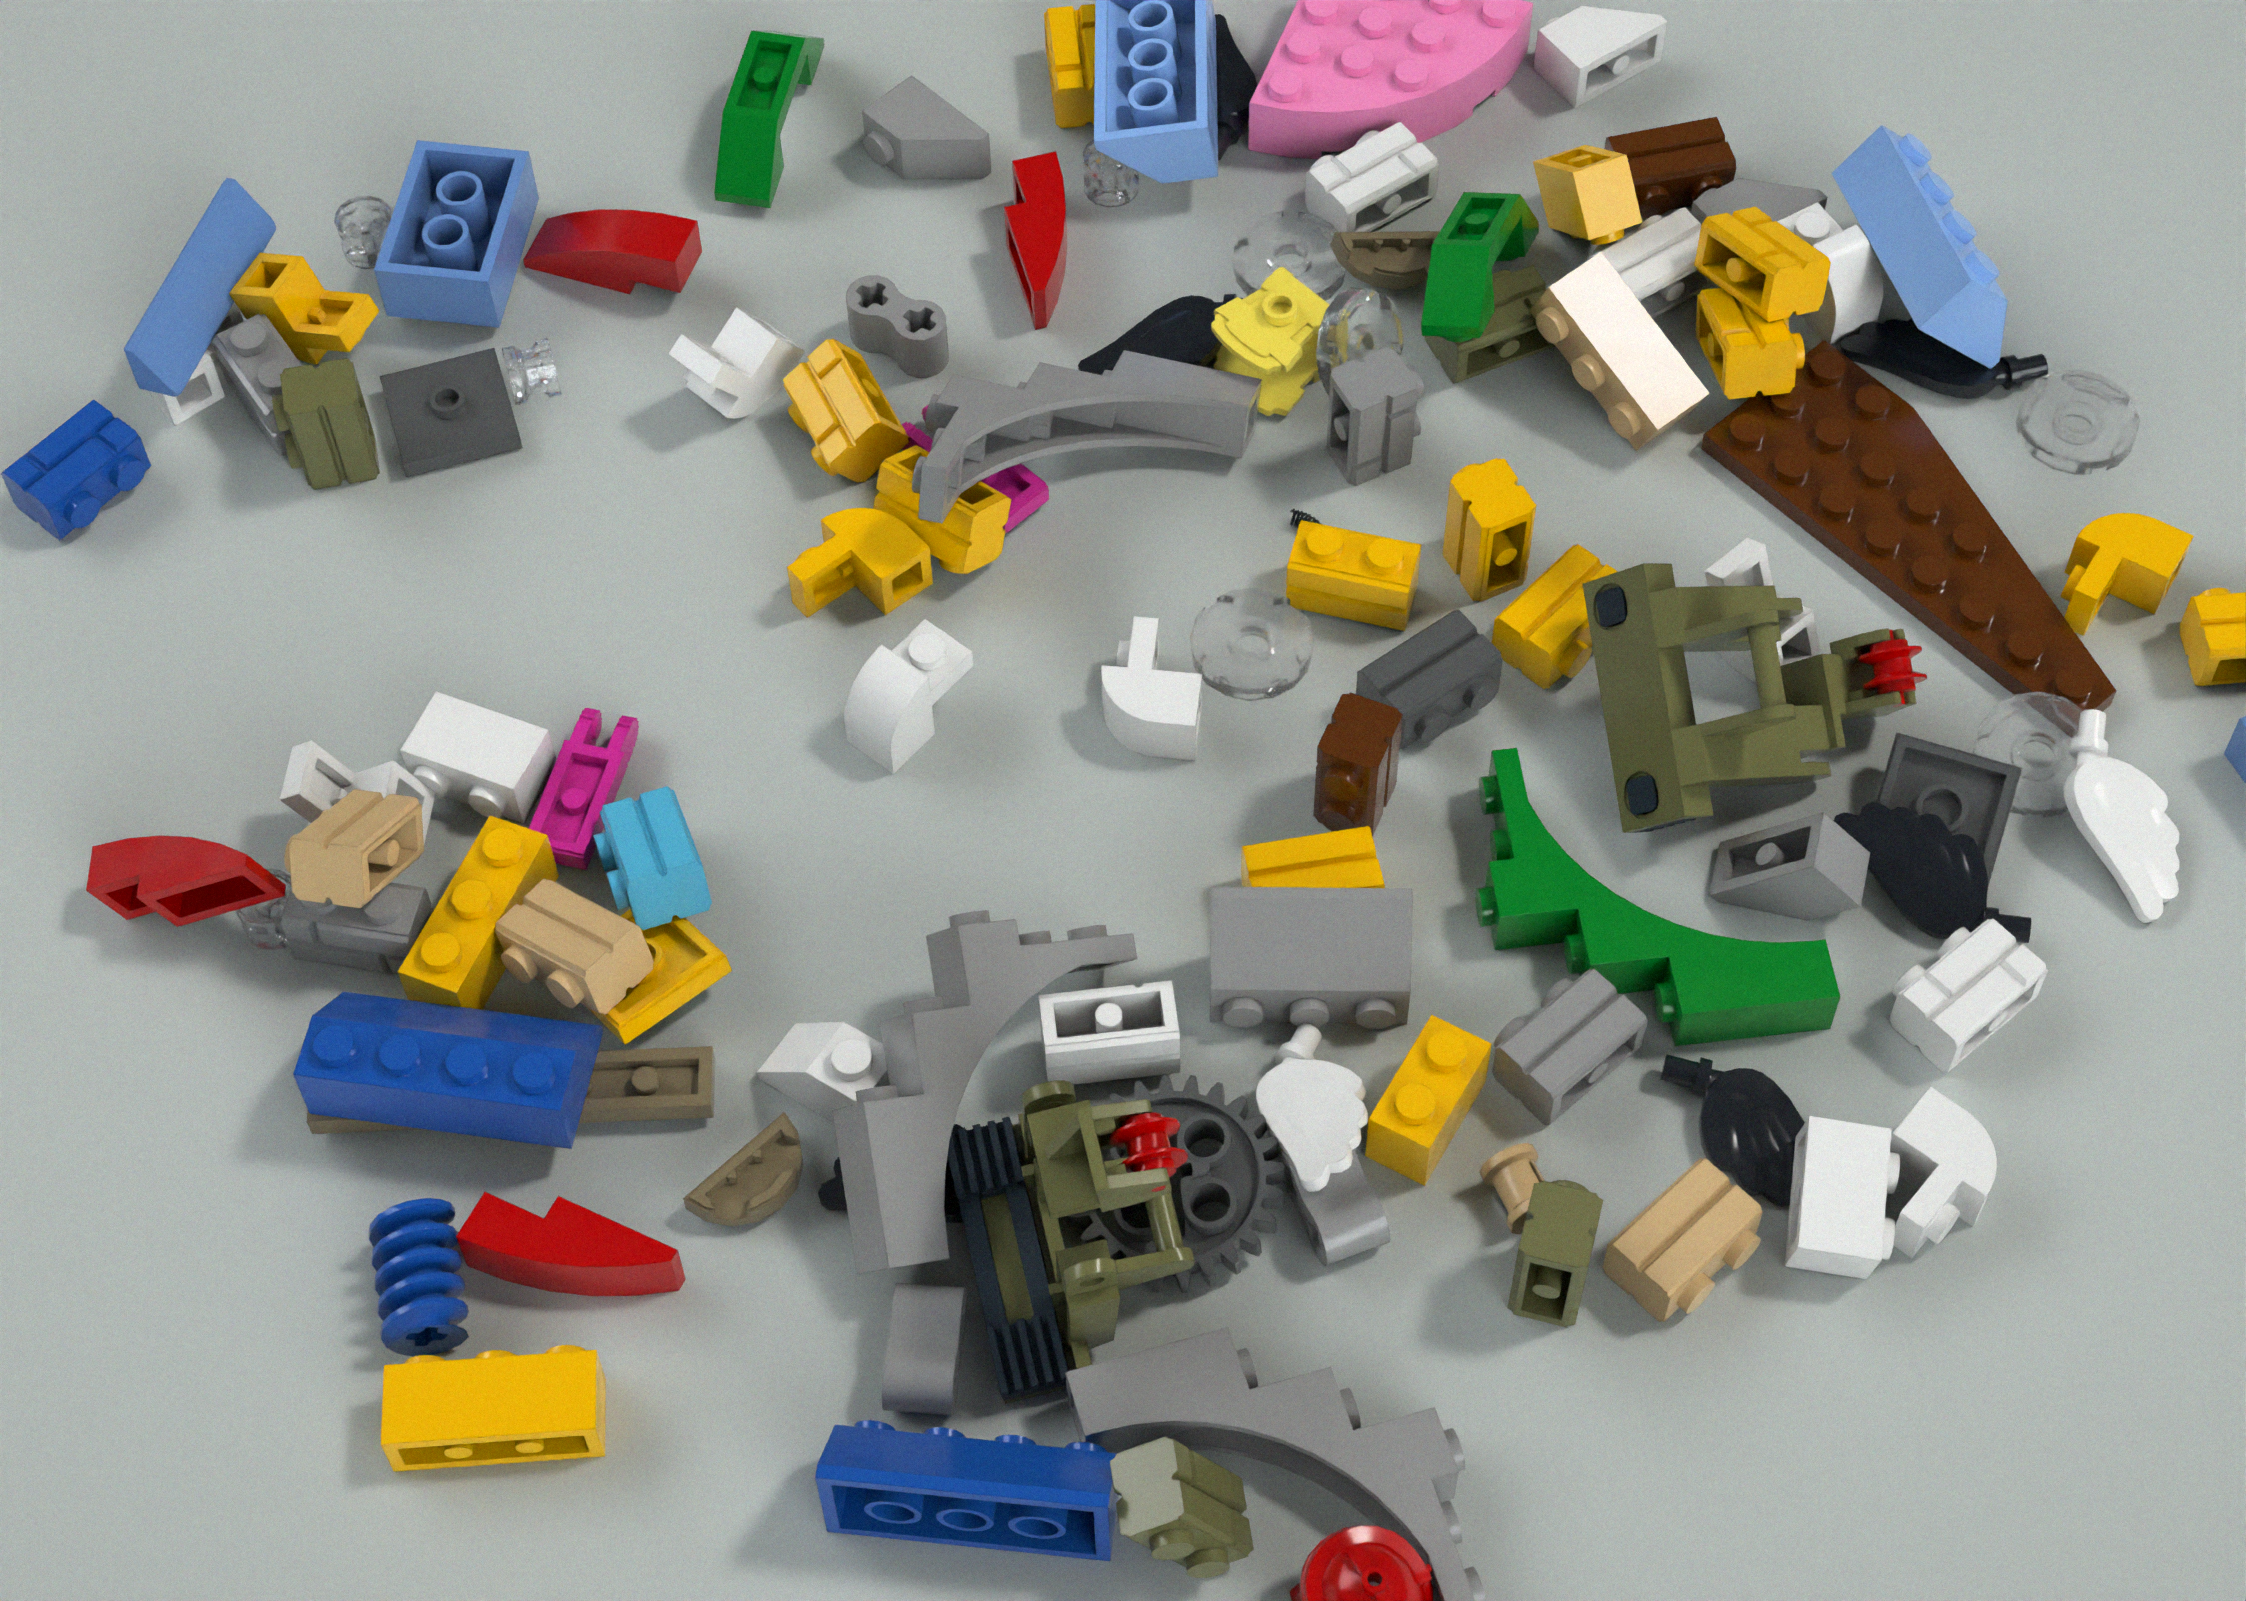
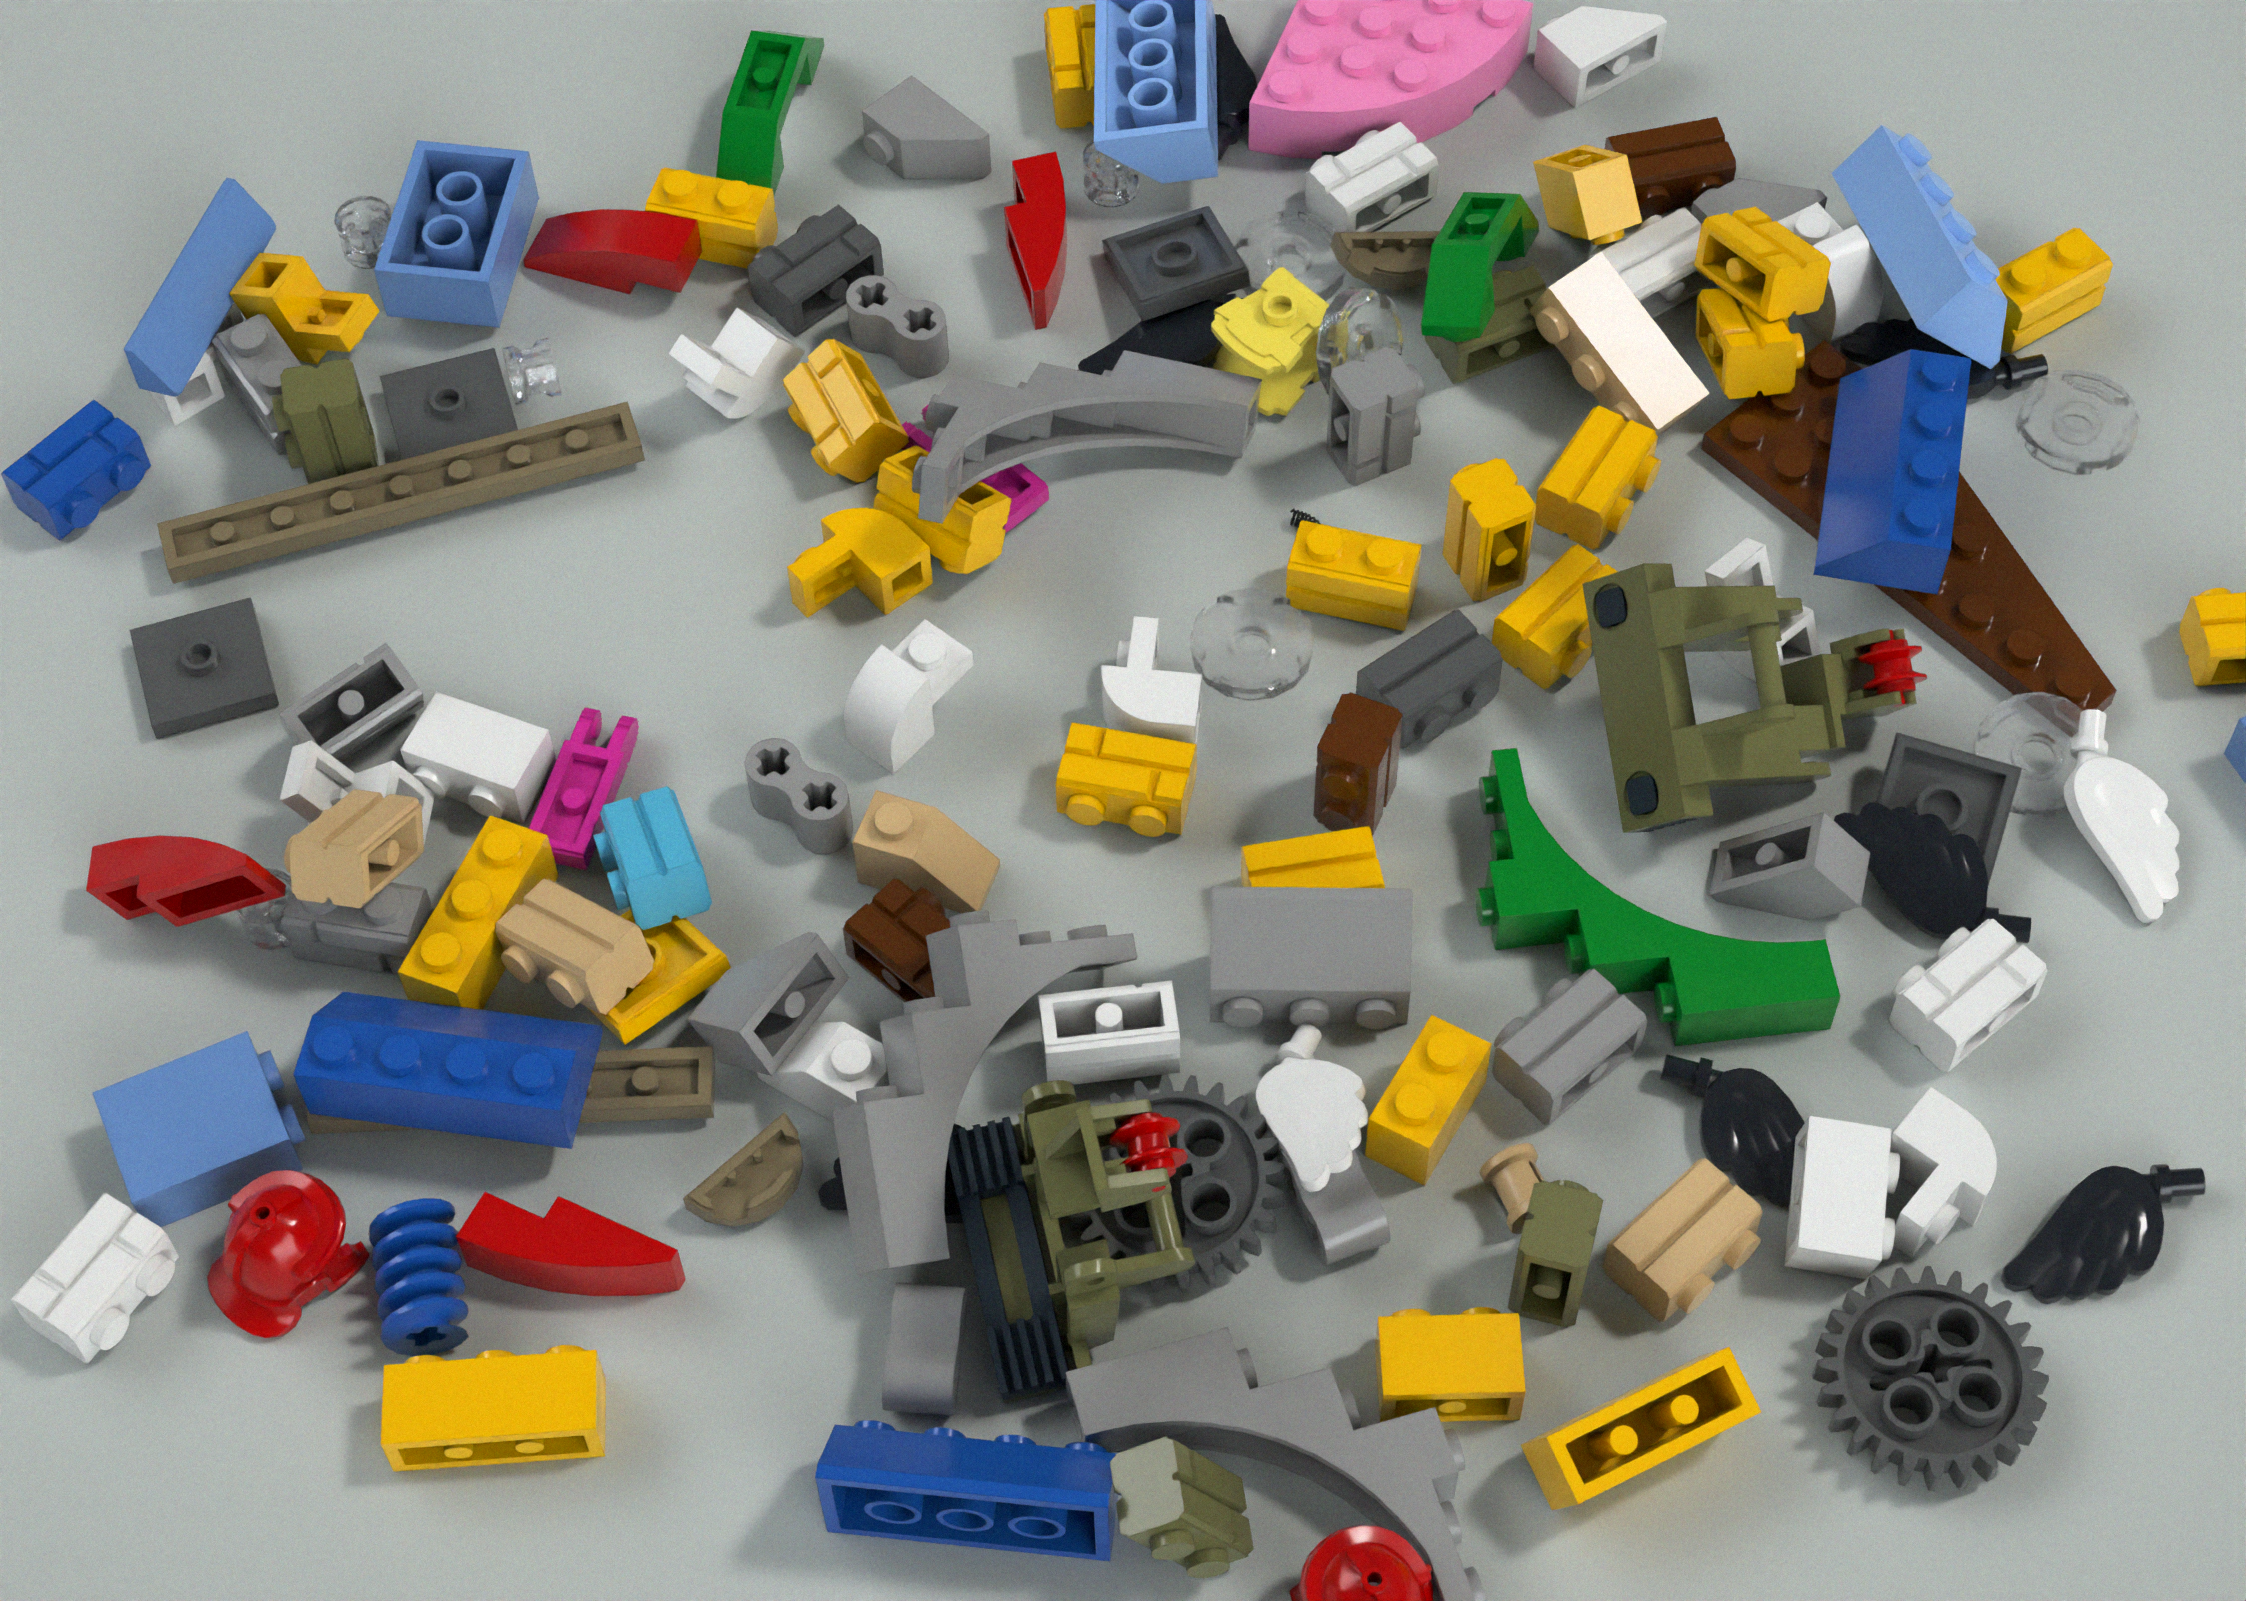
(97, 1279): none -> white brick
(199, 1128): none -> medium blue brick
(203, 667): none -> dark grey plate
(281, 1252): none -> red helmet
(355, 705): none -> light grey brick
(399, 492): none -> dark tan plate
(731, 215): none -> yellow brick
(769, 1003): none -> light grey slope
(805, 799): none -> light grey axle
(813, 268): none -> dark grey brick
(891, 938): none -> reddish brown brick
(923, 851): none -> tan slope
(1126, 779): none -> yellow brick
(1176, 263): none -> dark grey plate
(1457, 1363): none -> yellow brick
(1597, 477): none -> yellow brick
(1640, 1429): none -> yellow brick
(1894, 472): none -> blue slope
(1950, 1432): none -> dark grey gear
(2051, 287): none -> yellow brick
(2101, 1233): none -> black animal
(2125, 558): yellow brick -> none

